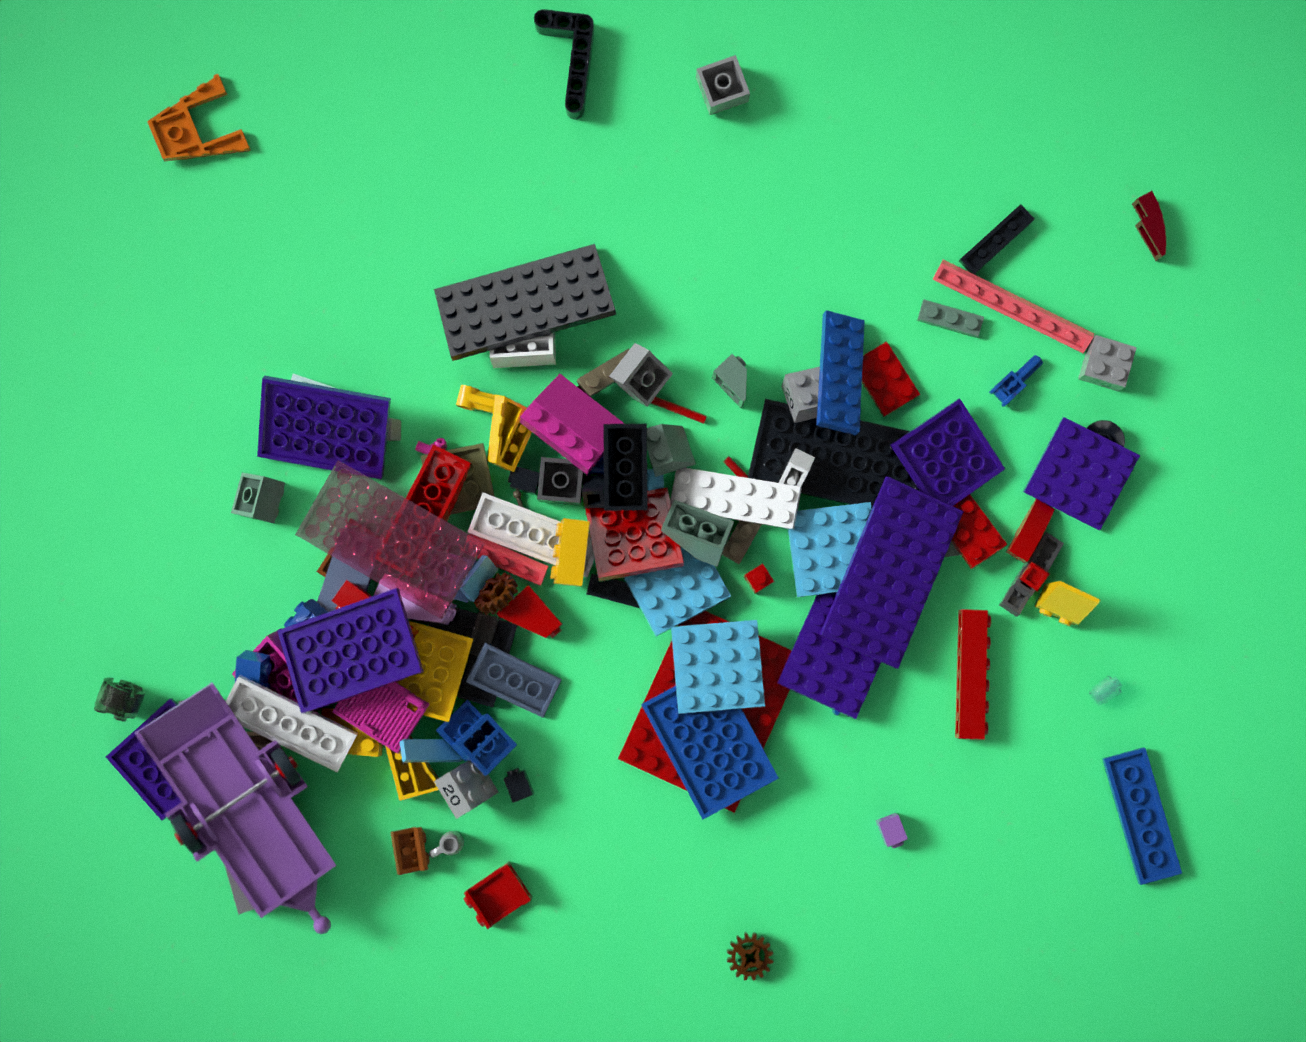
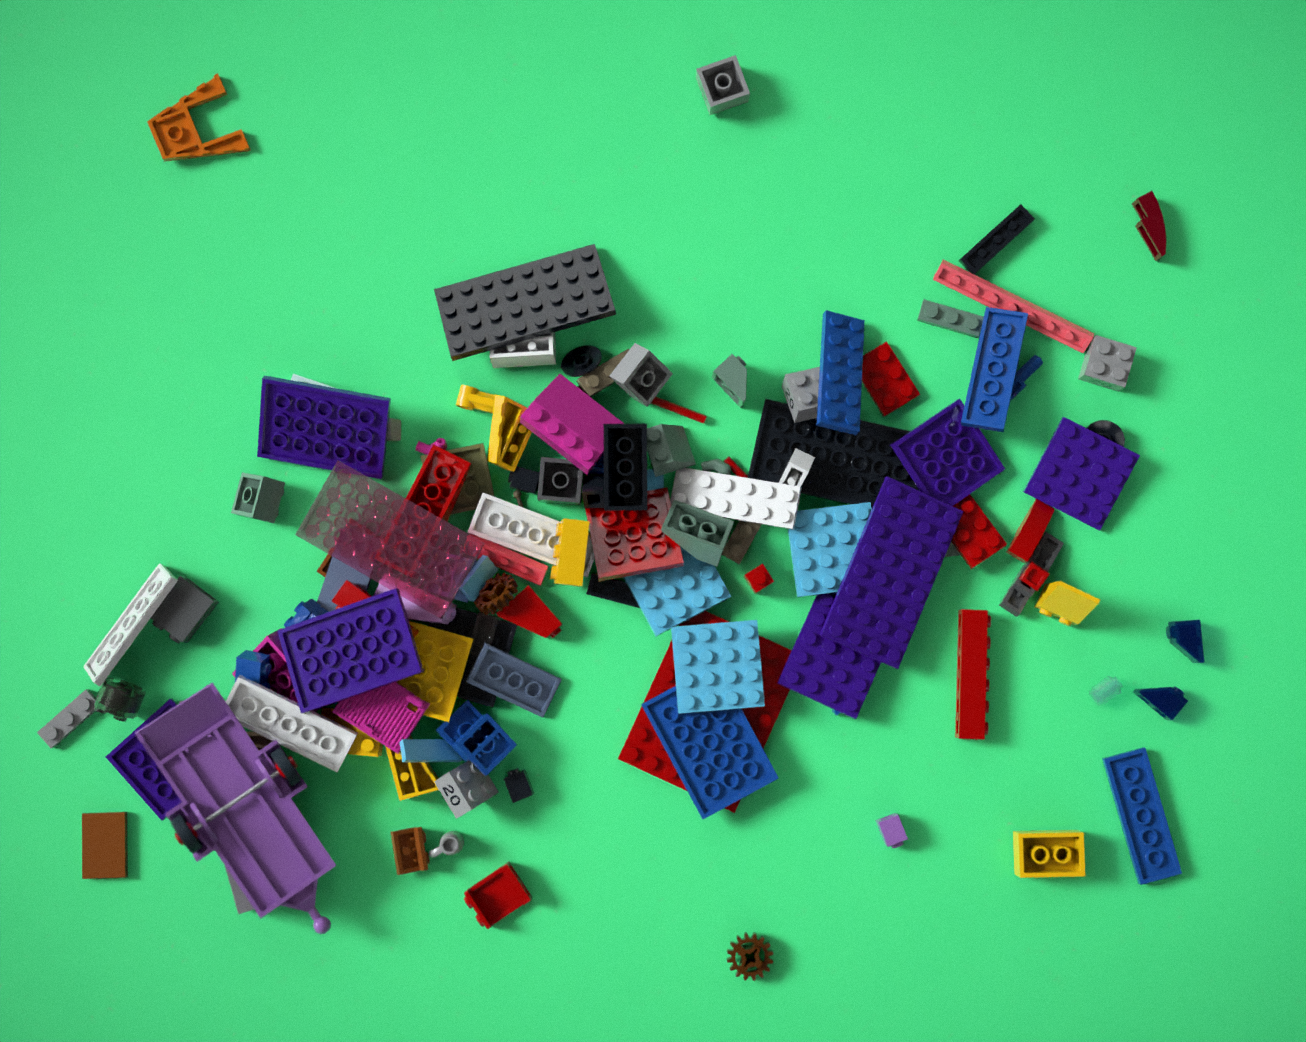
(68, 719): none -> light grey plate
(104, 845): none -> dark orange tile
(130, 624): none -> white tile
(183, 610): none -> dark grey brick
(577, 56): black beam -> none
(581, 361): none -> black dish
(716, 464): none -> sand green arm
(994, 369): none -> blue plate
(1049, 853): none -> yellow brick
(1163, 700): none -> clear blue slope
(1187, 638): none -> clear blue slope

